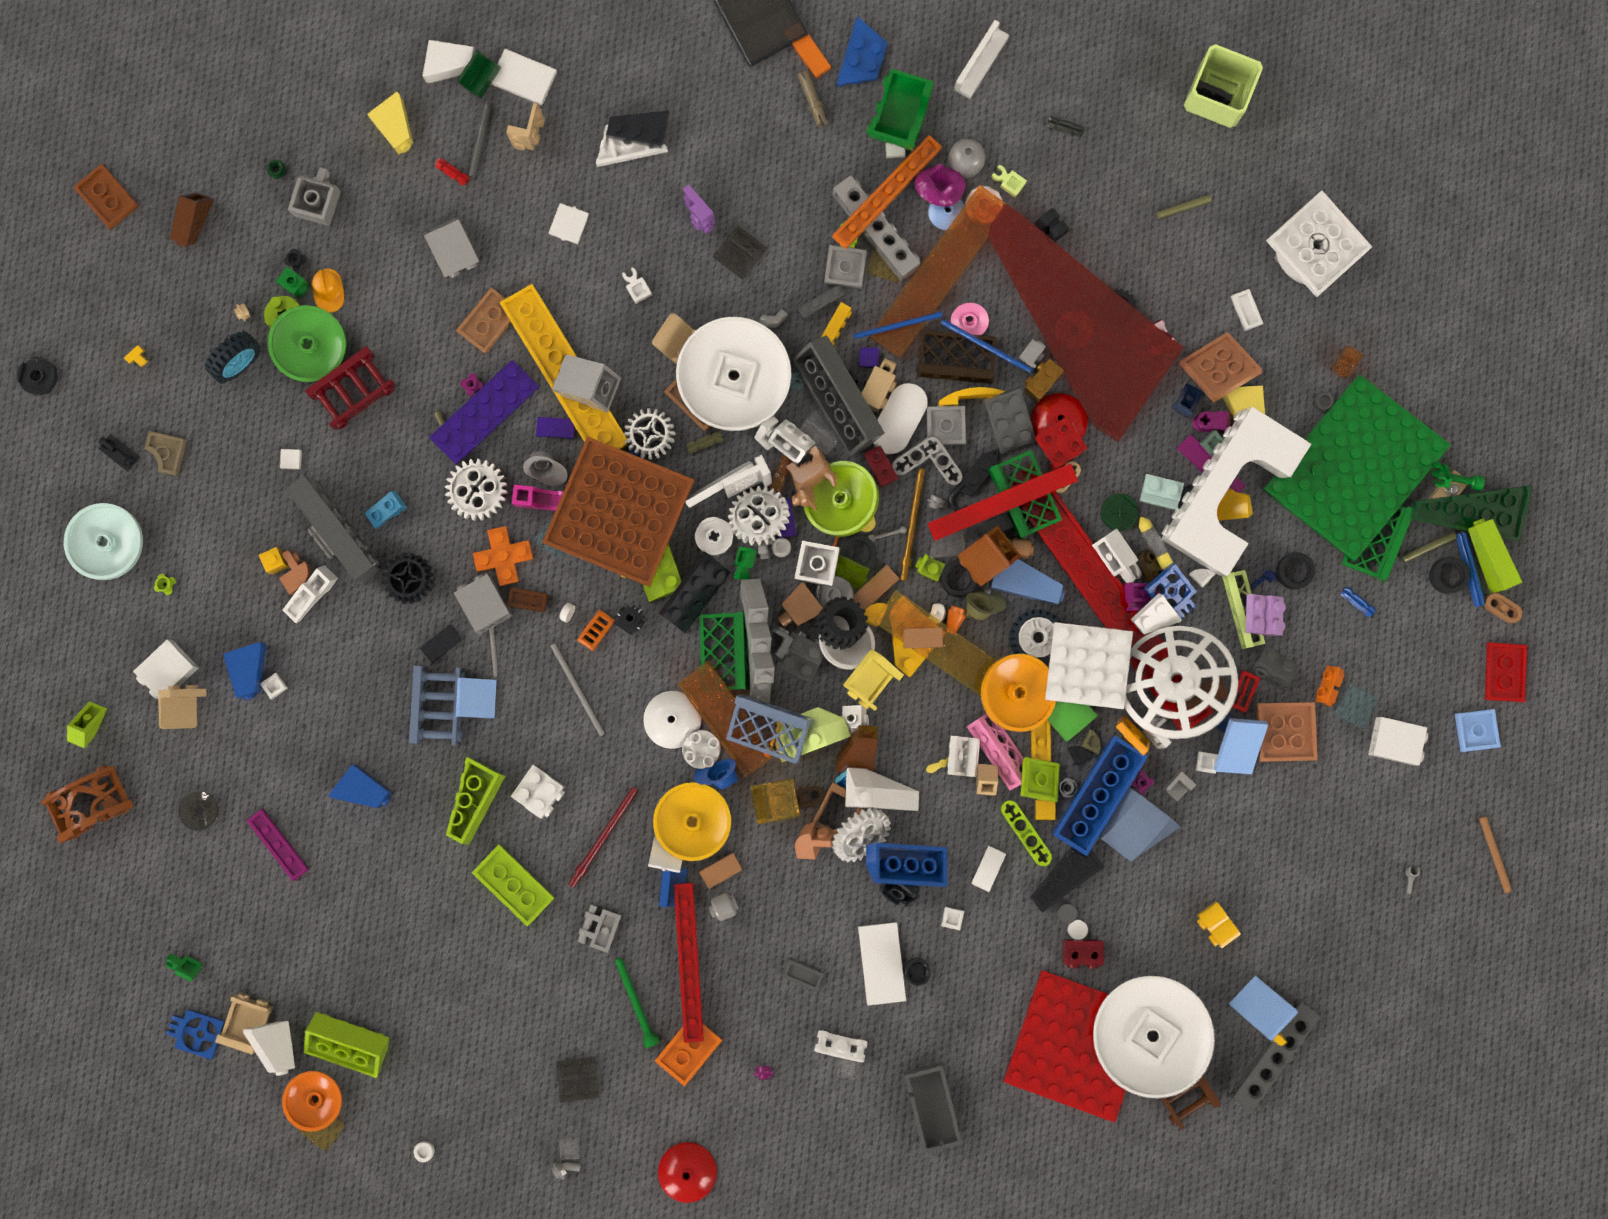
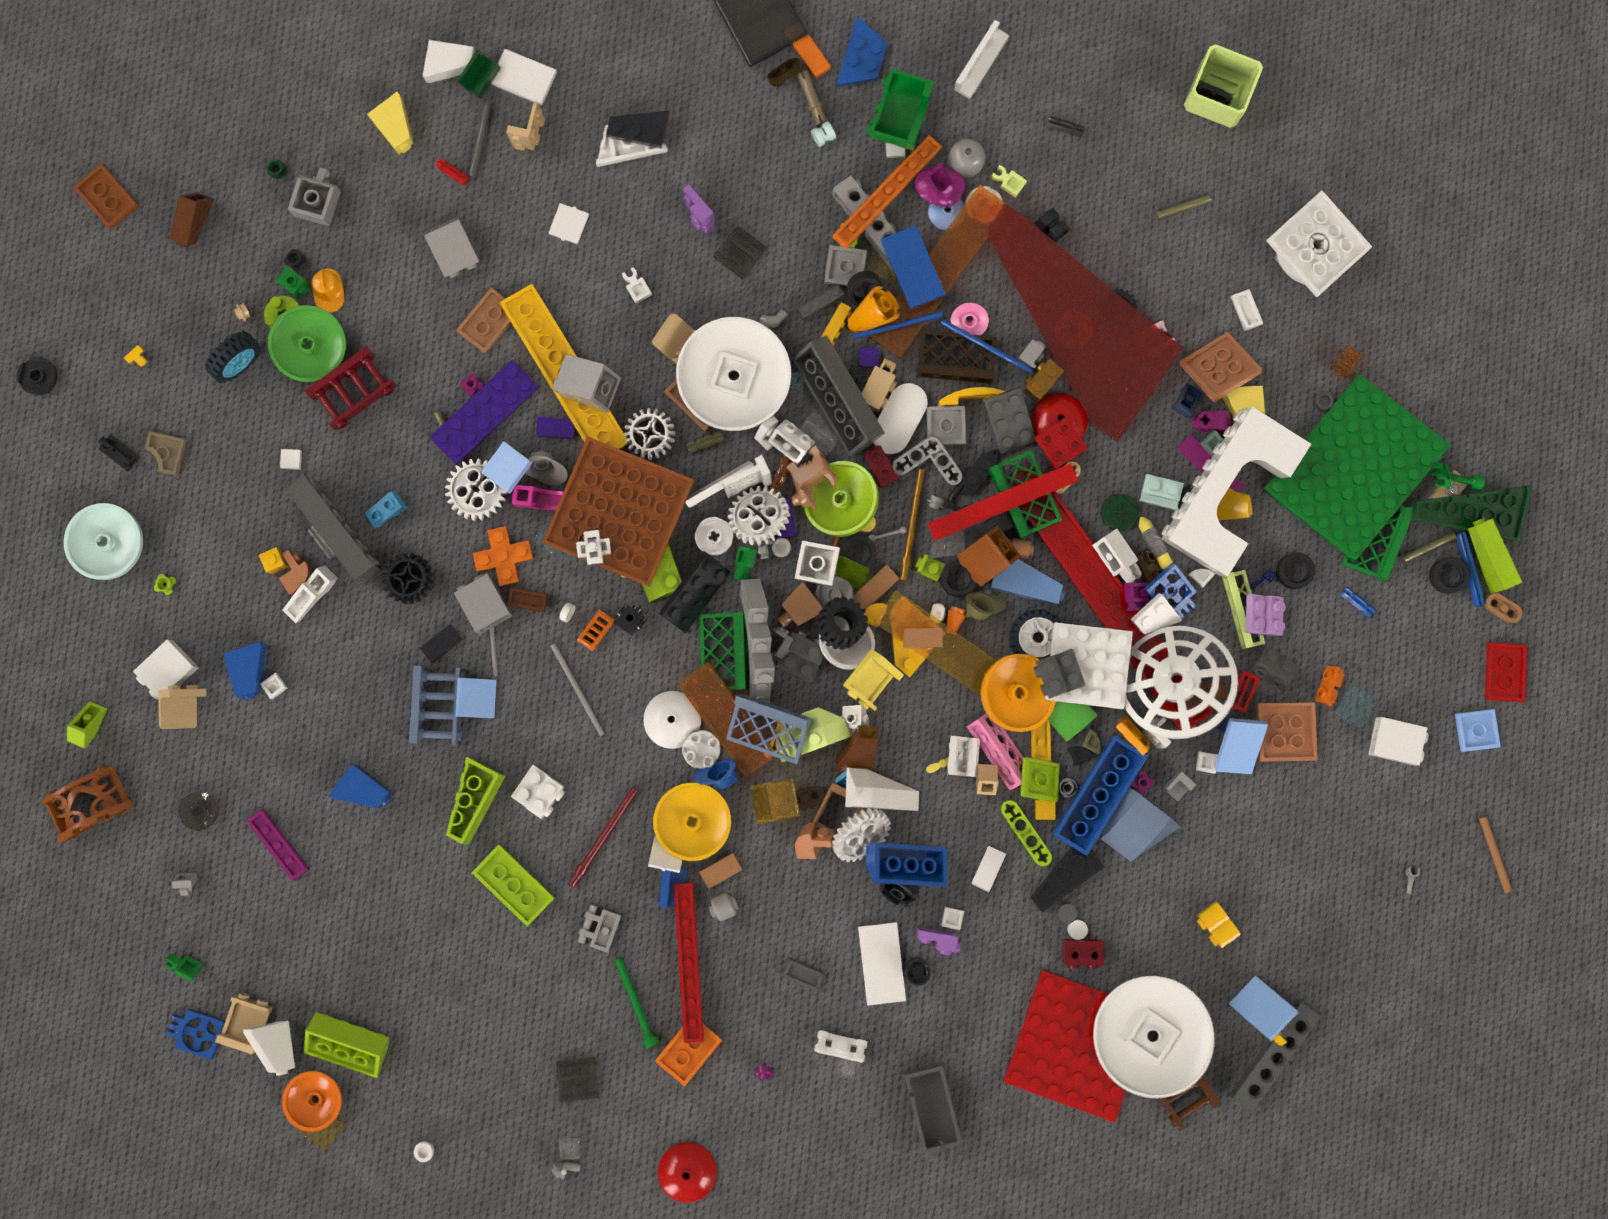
(185, 882): none -> light grey tile
(506, 467): none -> light blue tile
(594, 546): none -> white piece
(784, 72): none -> dark brown plate
(823, 134): none -> light aqua wheel
(859, 278): none -> black tyre
(875, 310): none -> light orange cone
(912, 267): none -> blue tile
(943, 941): none -> medium lavender plate
(1059, 674): none -> dark grey plate

